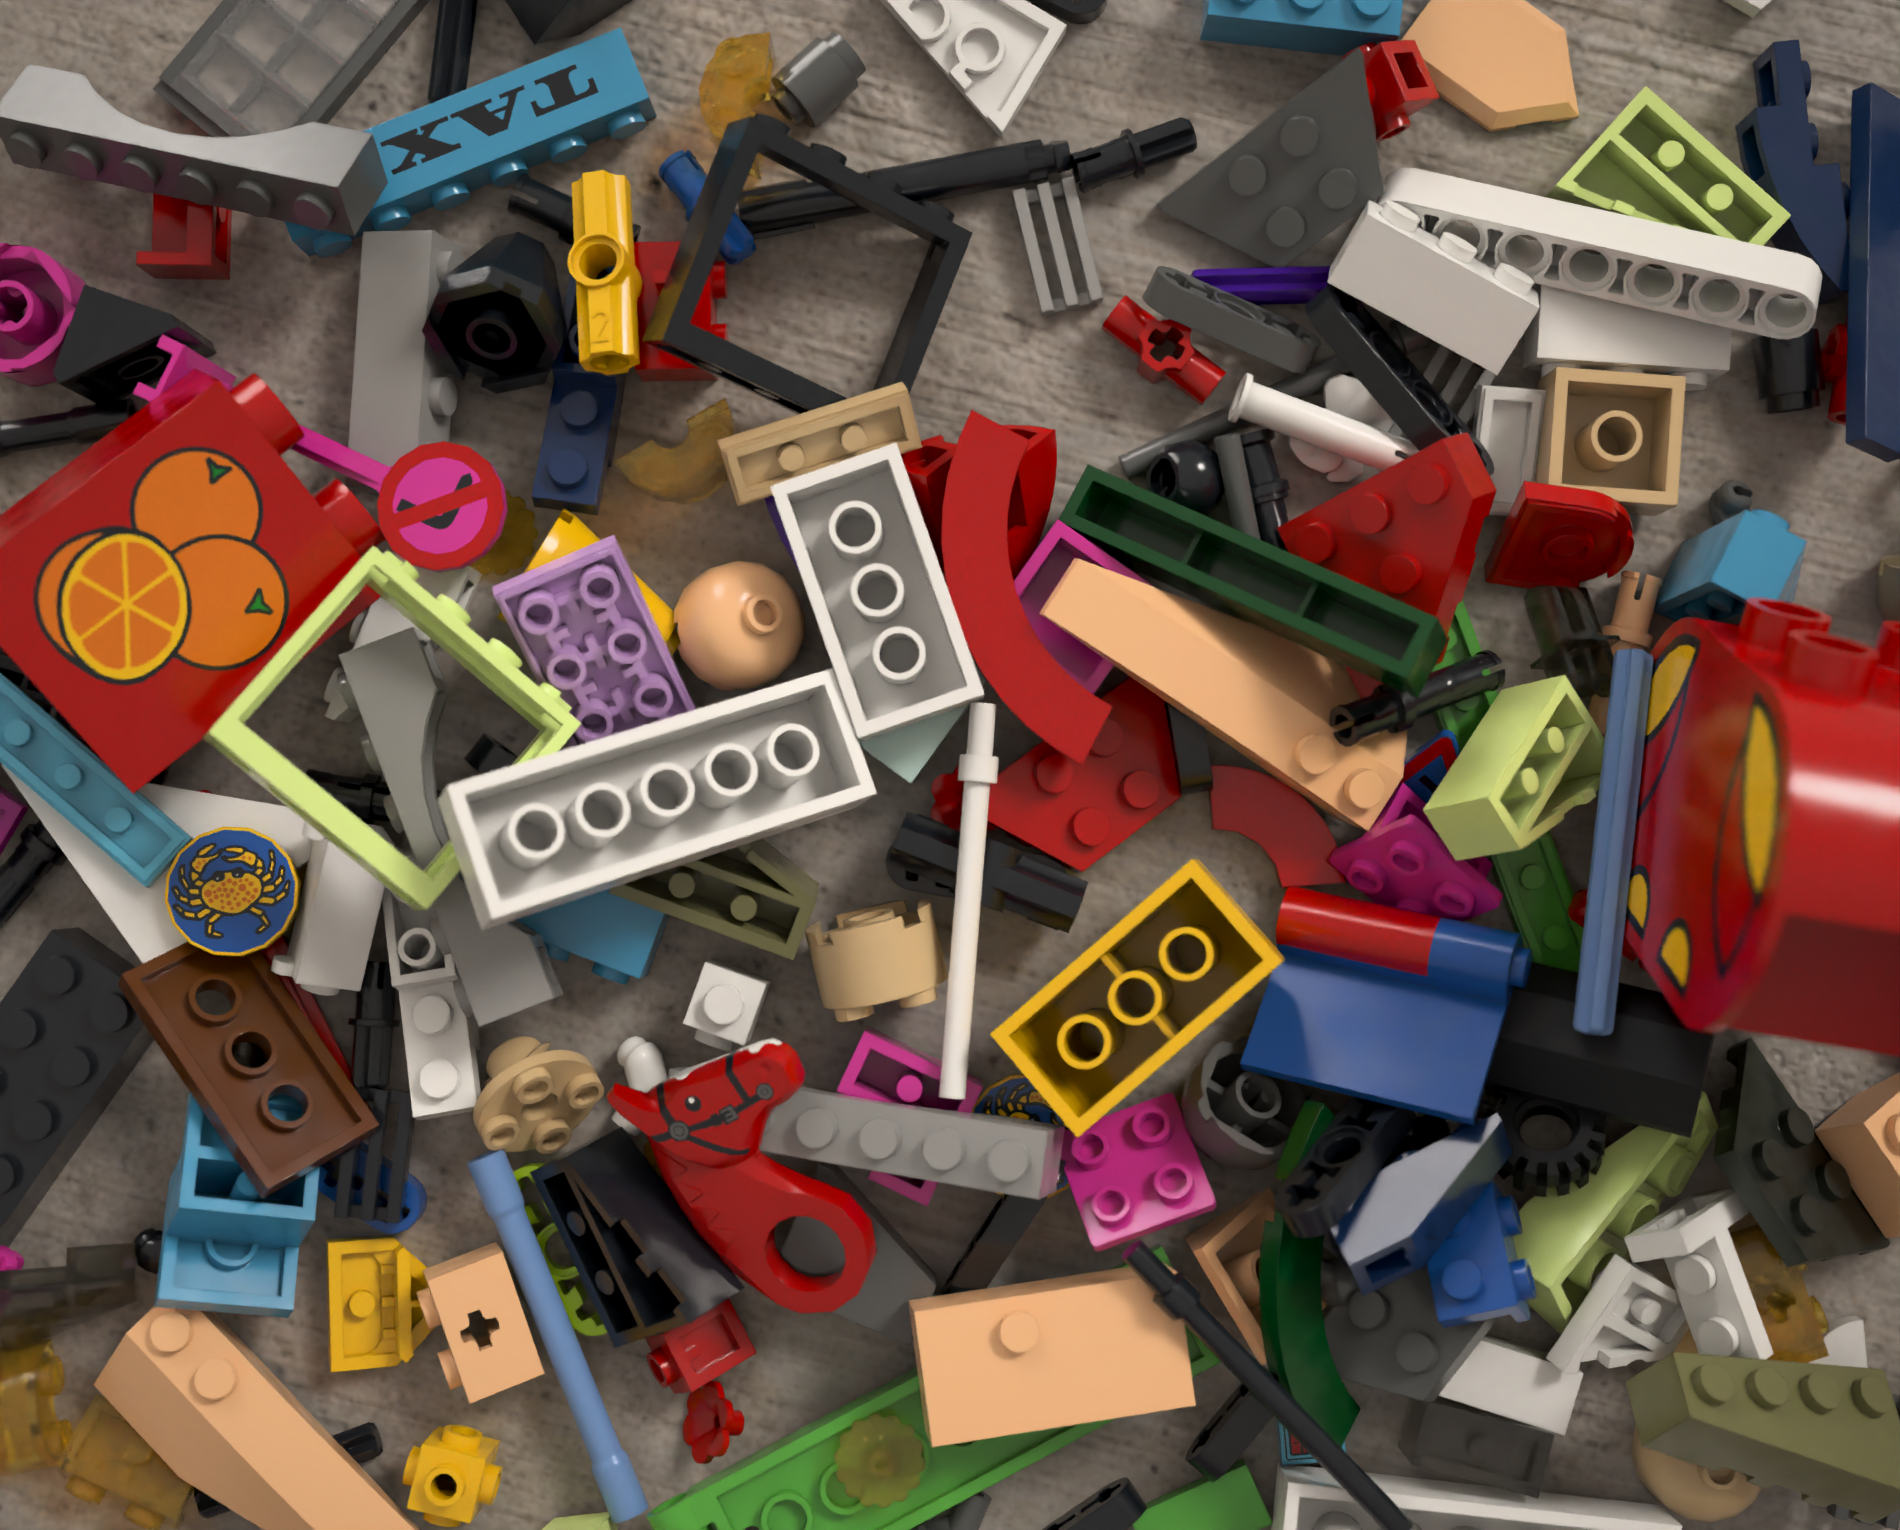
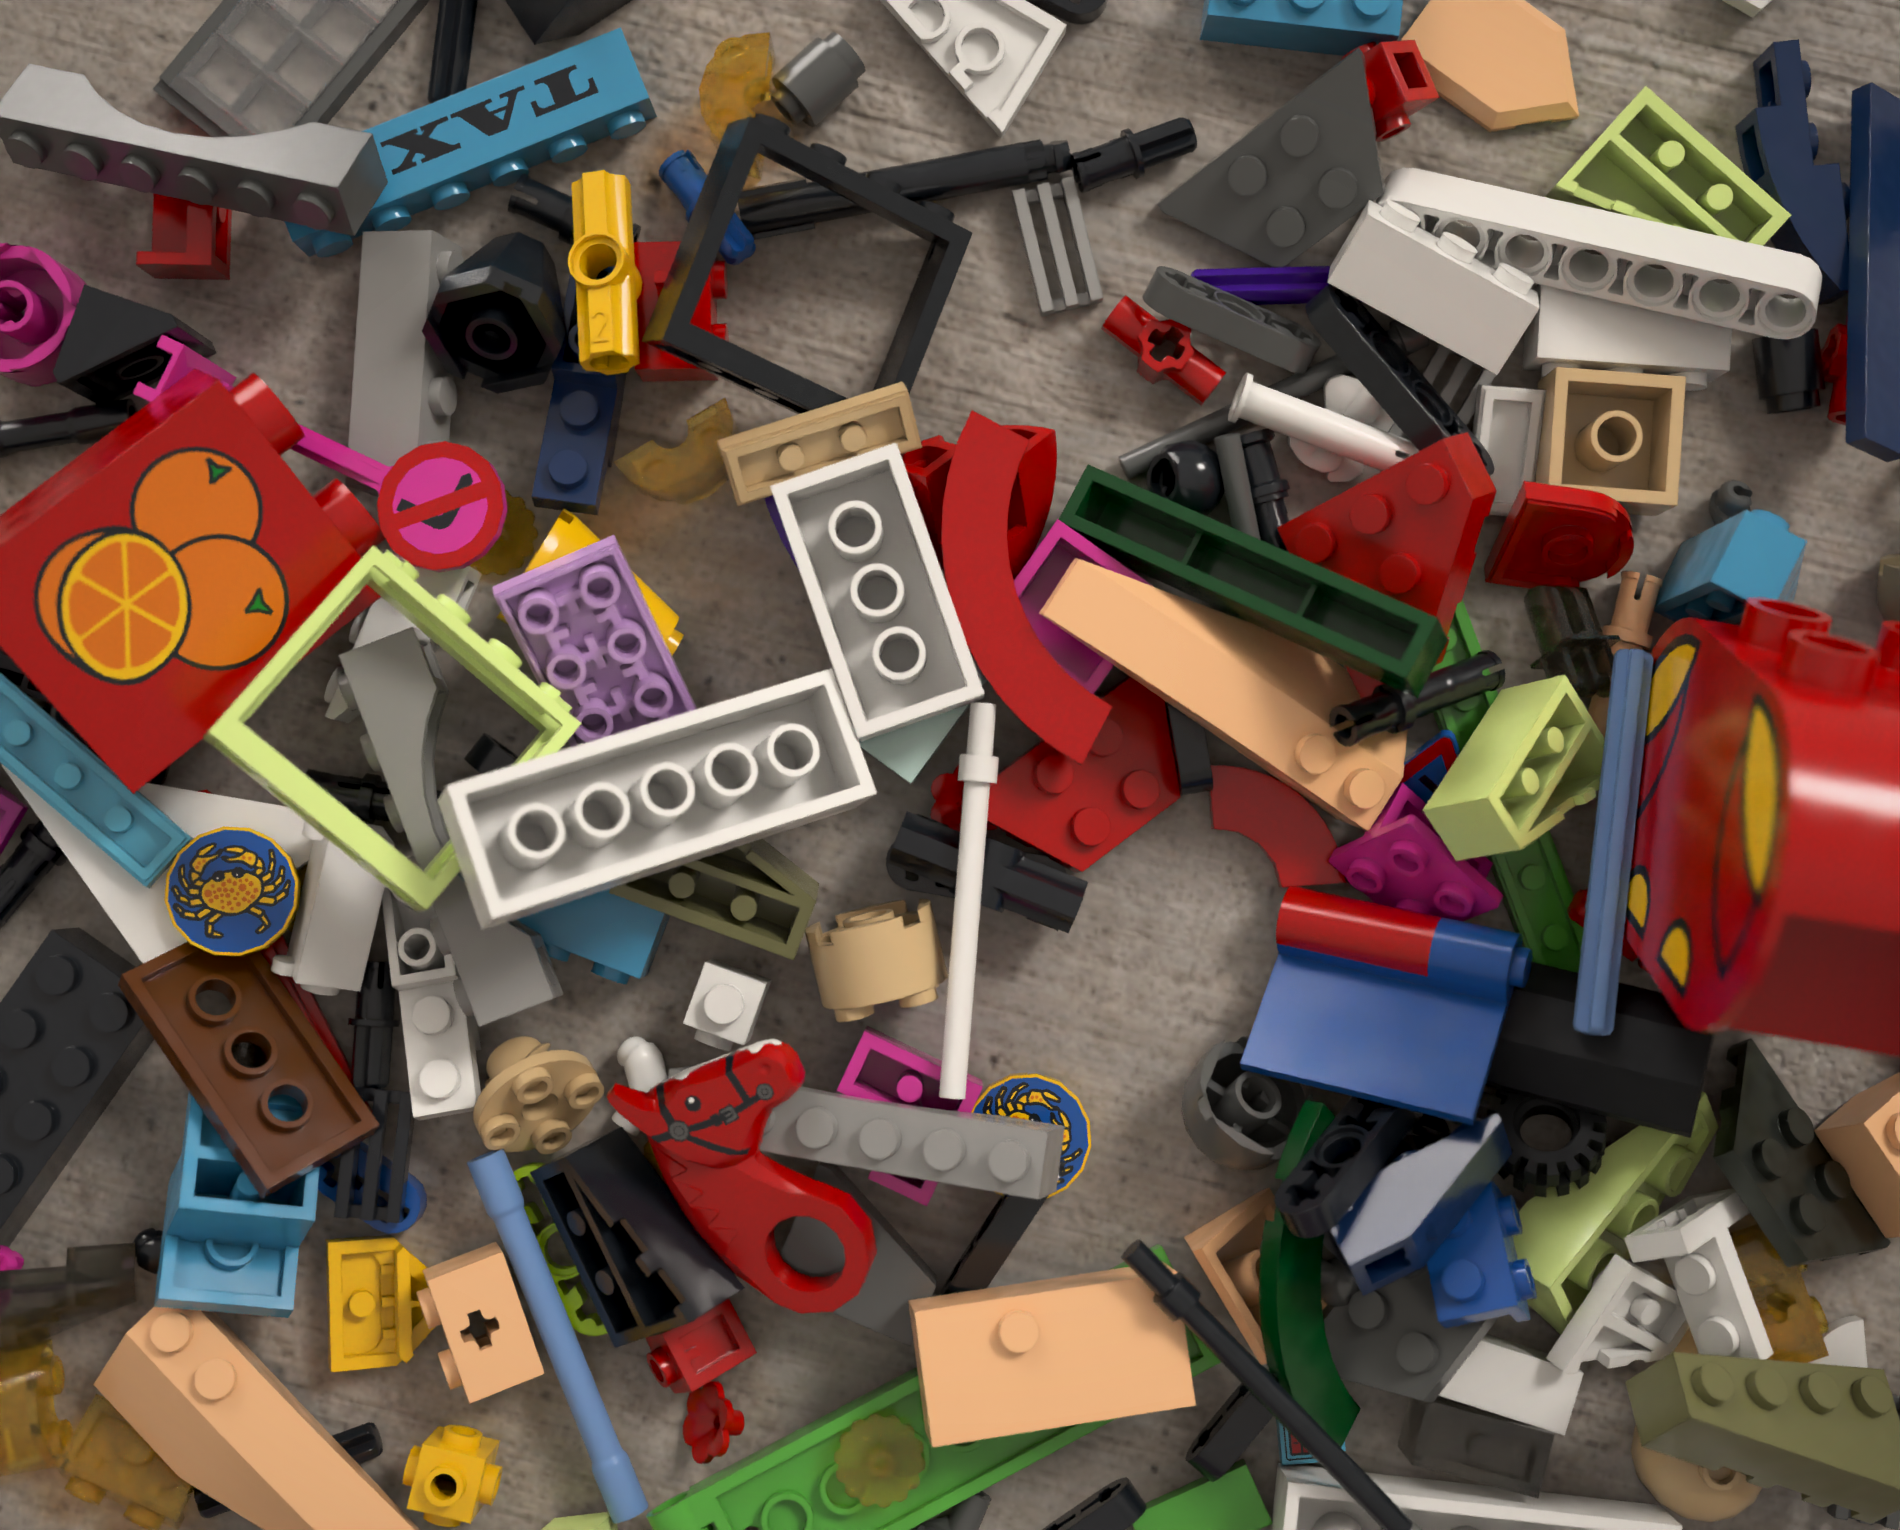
(739, 625): light nougat cylinder -> none
(1135, 1173): dark pink bracket -> none
(1137, 996): yellow brick -> none

